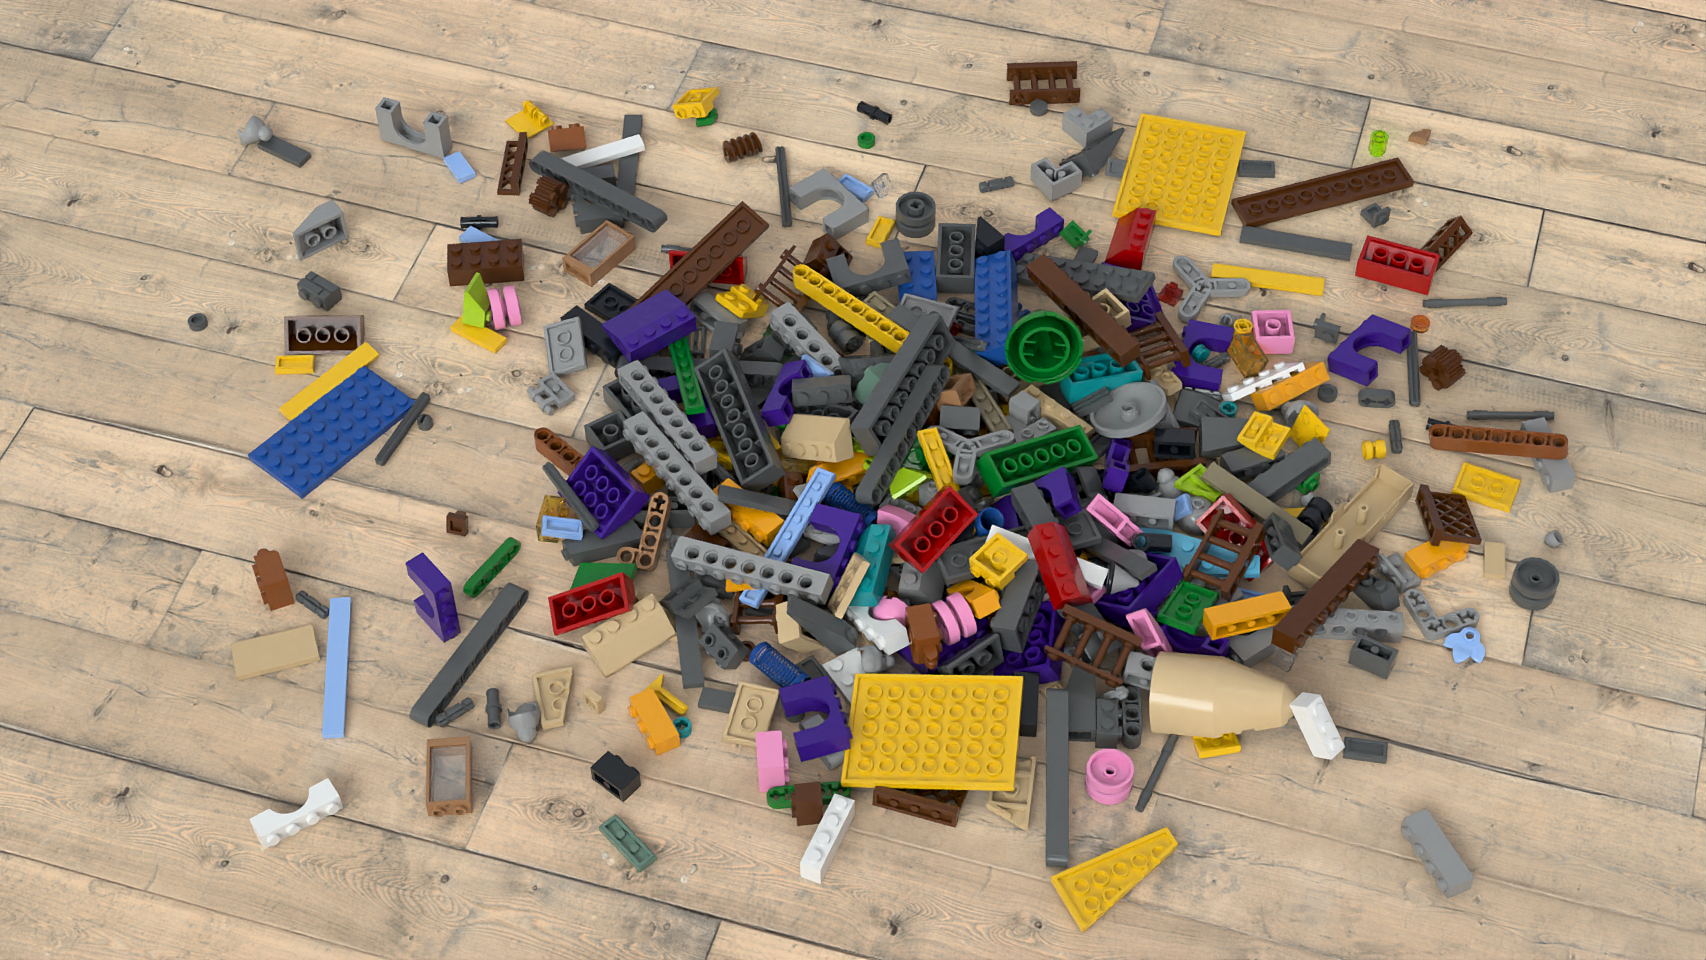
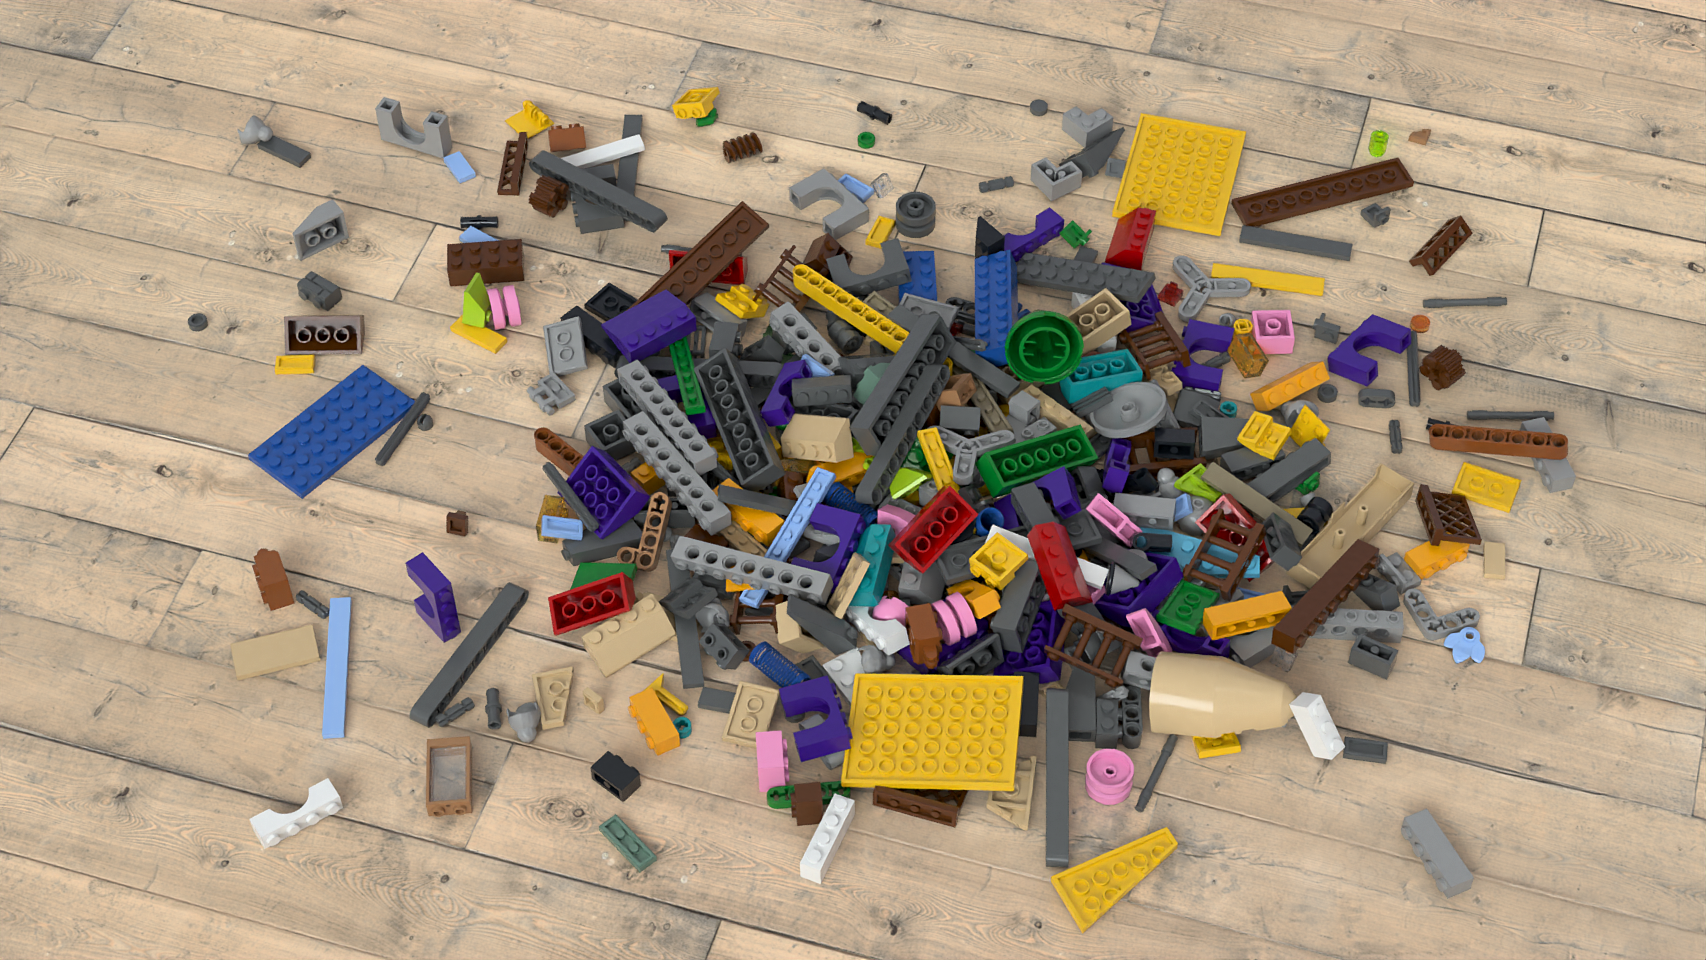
(345, 368): yellow tile -> none
(492, 567): green beam -> none
(599, 253): window -> none
(783, 187): dark grey axle -> none
(955, 258): dark grey brick -> none
(1043, 71): reddish brown fence -> none
(1084, 310): reddish brown brick -> none
(1200, 353): teal bush -> none
(1256, 169): dark grey tile -> none
(1280, 371): white wing -> none
(1374, 449): yellow wheel -> none
(1397, 265): red slope -> none
(1534, 583): dark grey wheel -> none
(1554, 539): light grey hinge -> none

